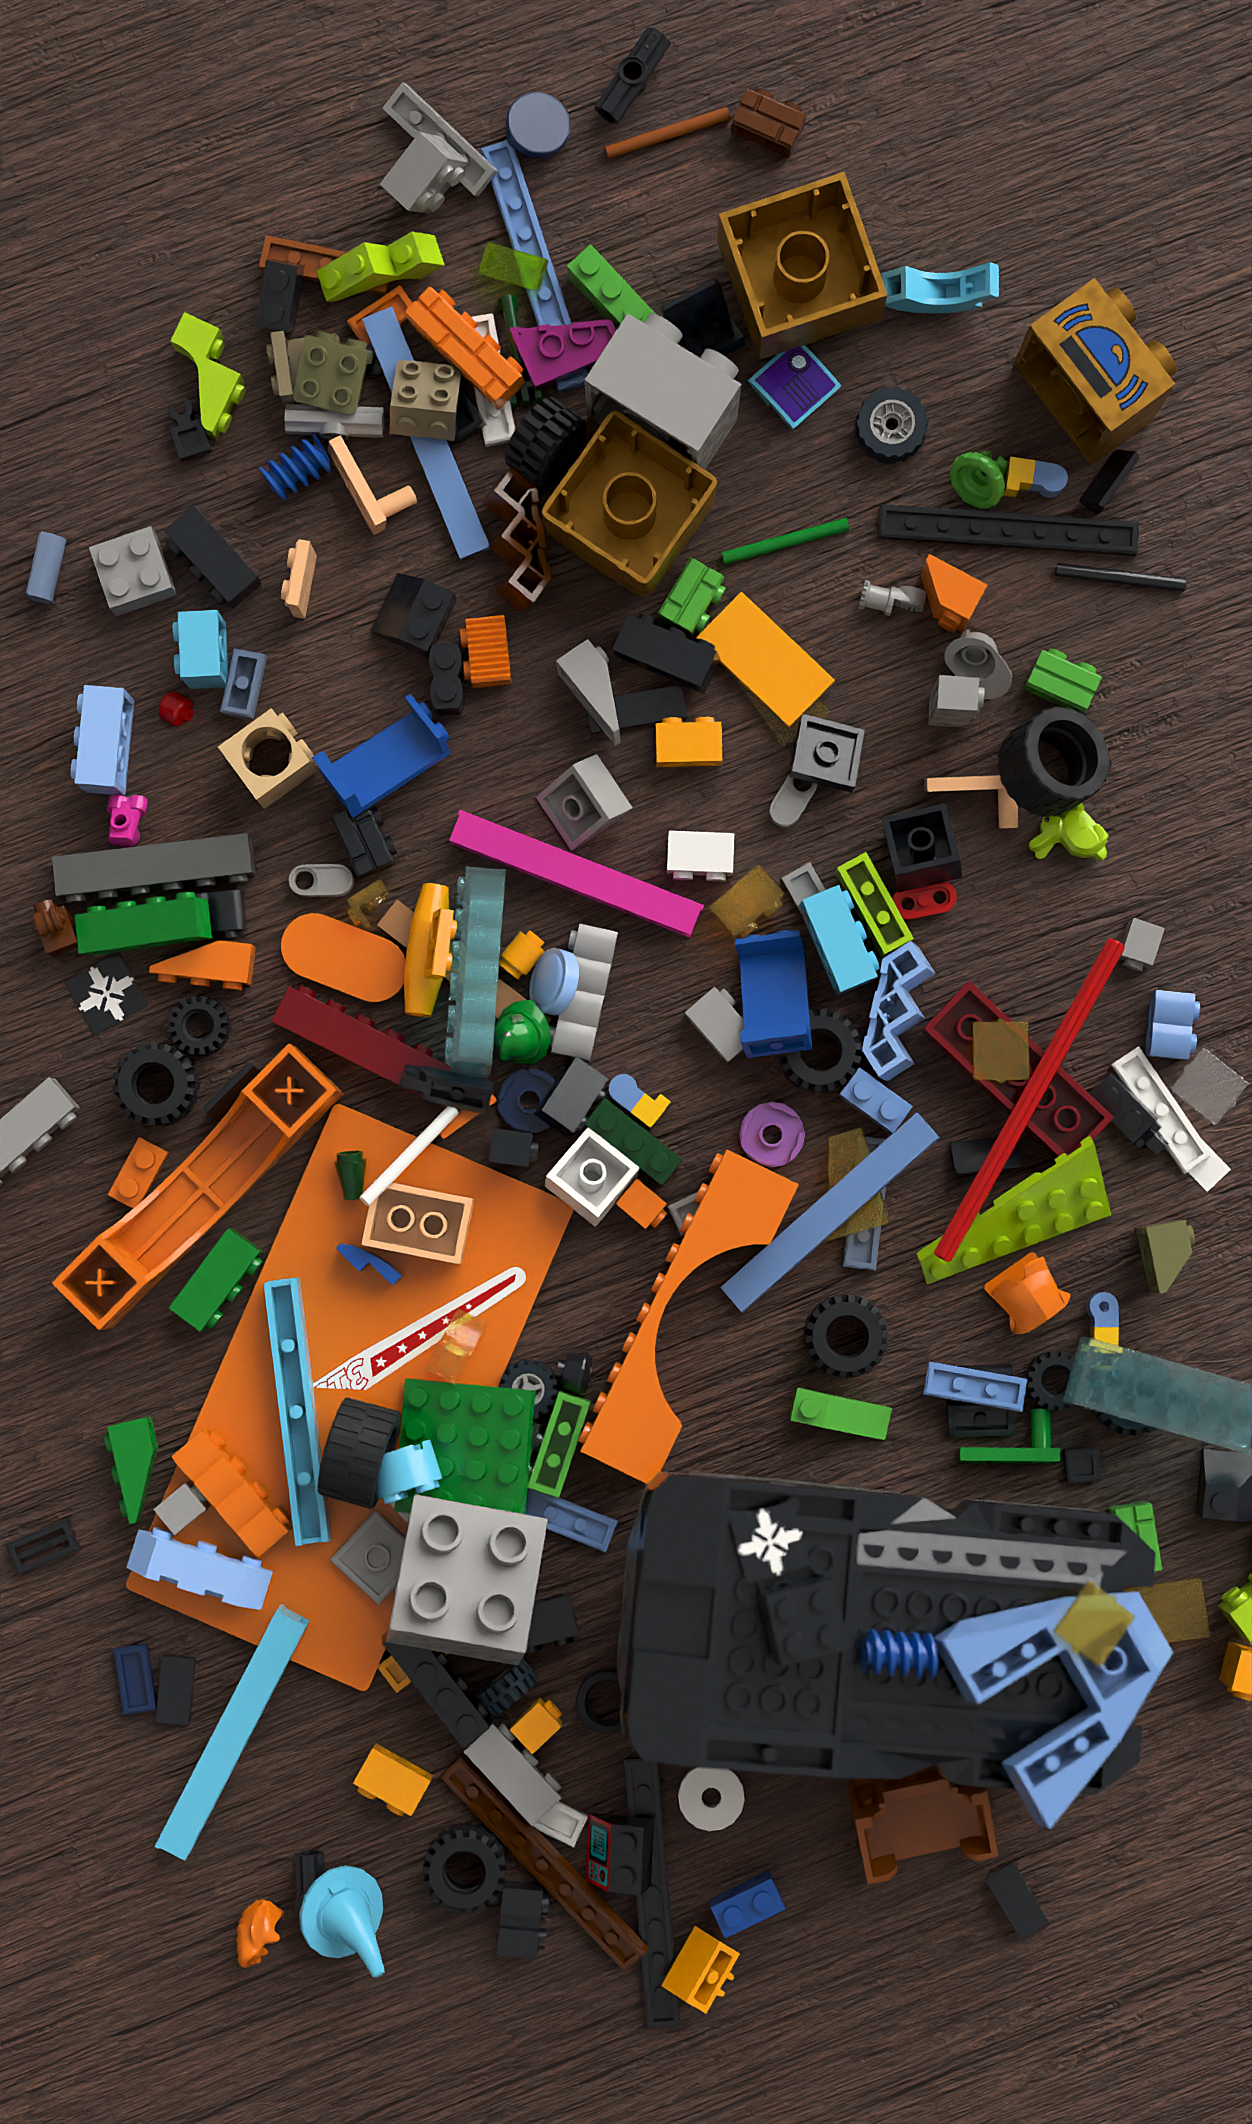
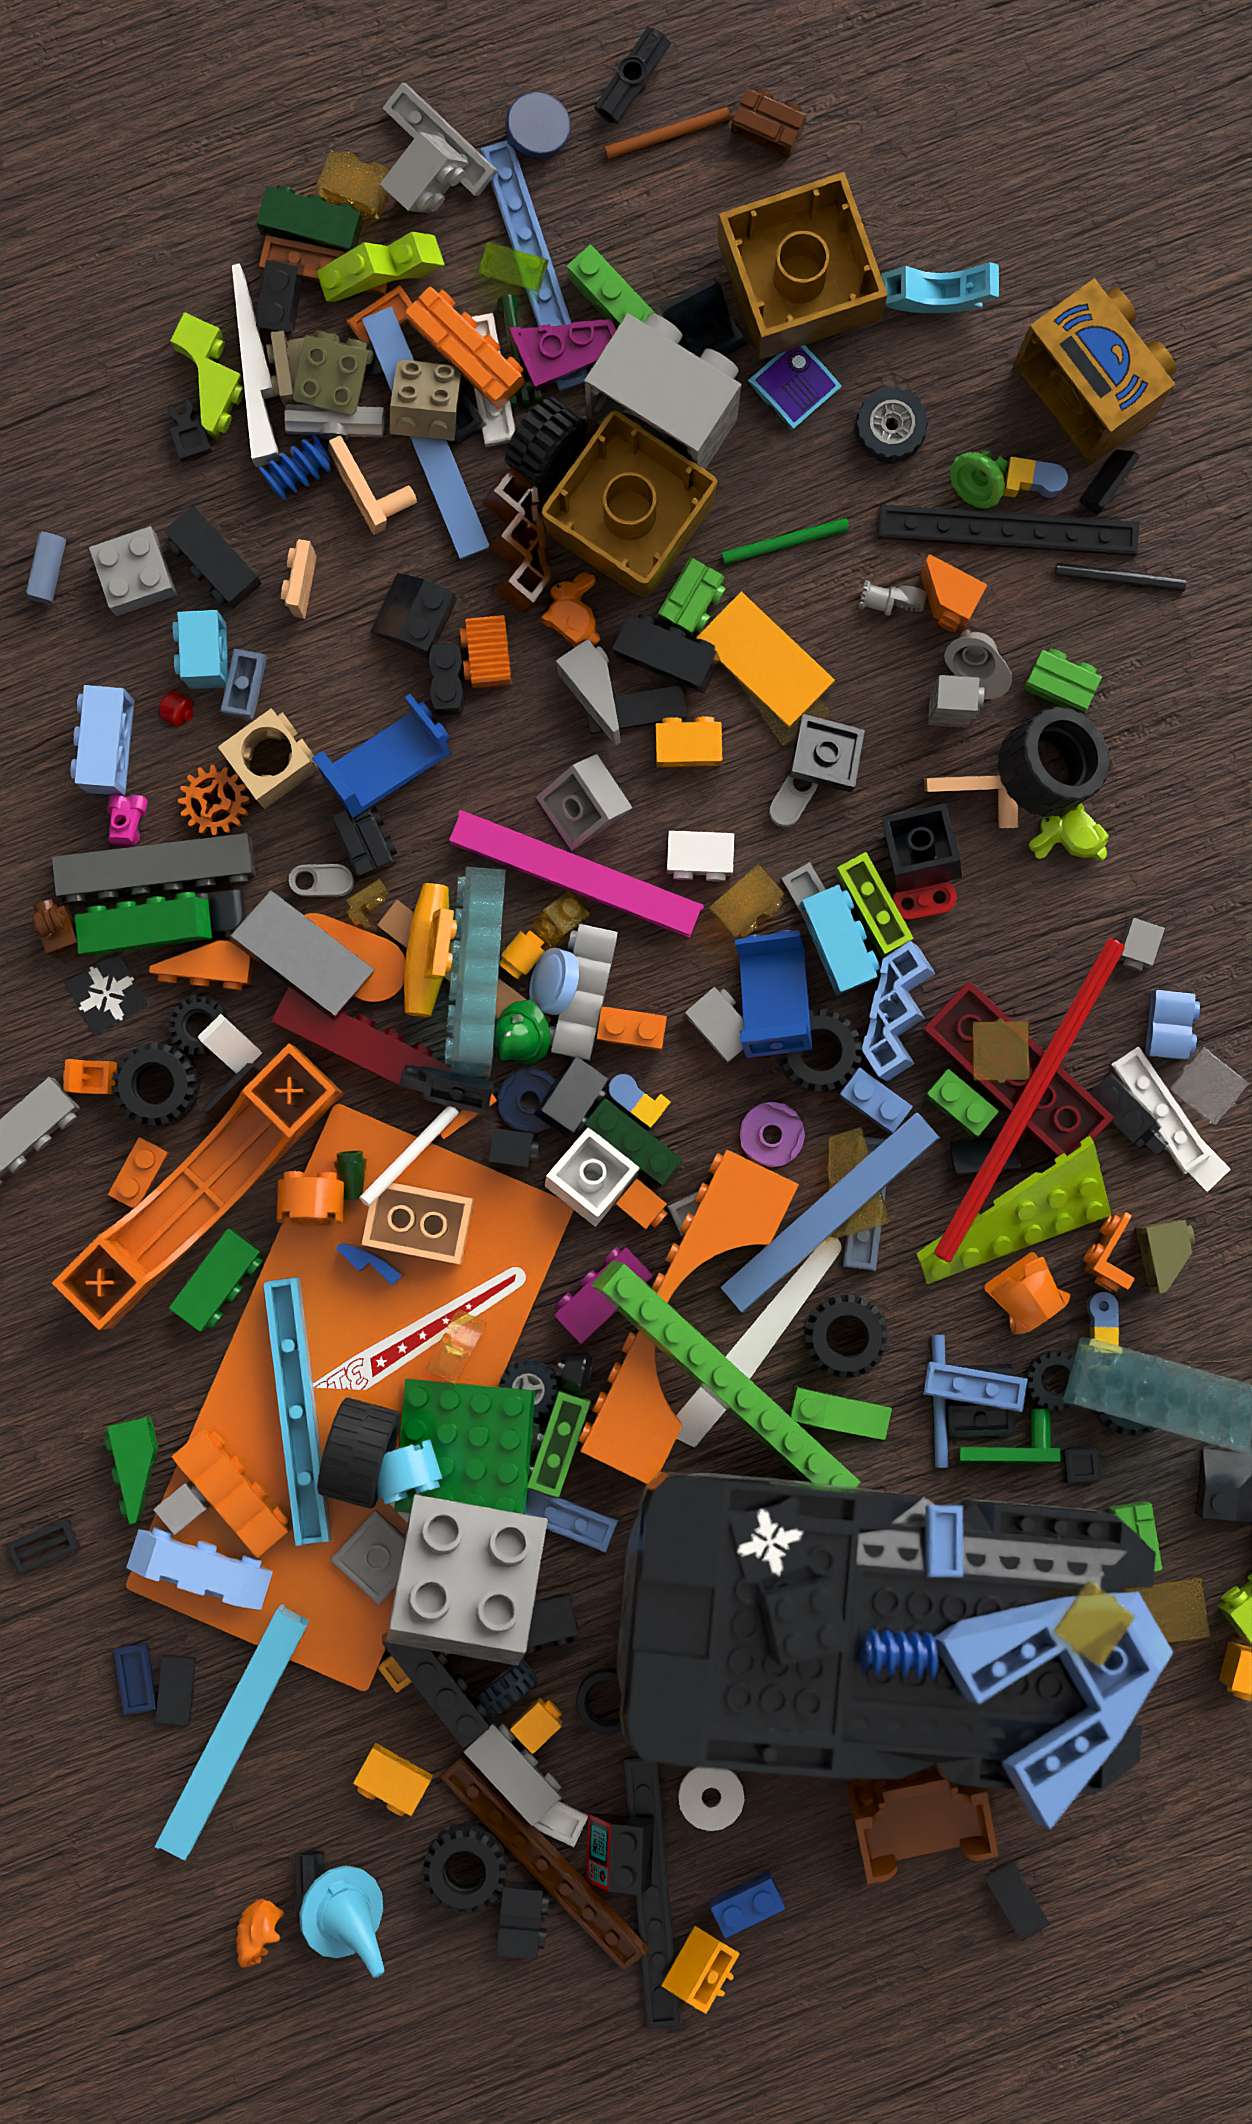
(89, 1076): none -> orange bracket
(218, 787): none -> orange gear
(229, 1044): none -> white tile
(255, 375): none -> white slope
(301, 954): none -> tile
(309, 219): none -> dark green brick
(310, 1199): none -> orange brick
(354, 183): none -> clear yellow brick
(560, 918): none -> clear yellow bracket
(569, 614): none -> orange animal
(588, 1309): none -> magenta brick
(631, 1028): none -> orange brick
(702, 1409): none -> white sticker
(720, 1377): none -> bright green brick
(940, 1408): none -> medium blue bar
(944, 1541): none -> medium blue tile
(961, 1103): none -> bright green brick
(1107, 1275): none -> orange bracket

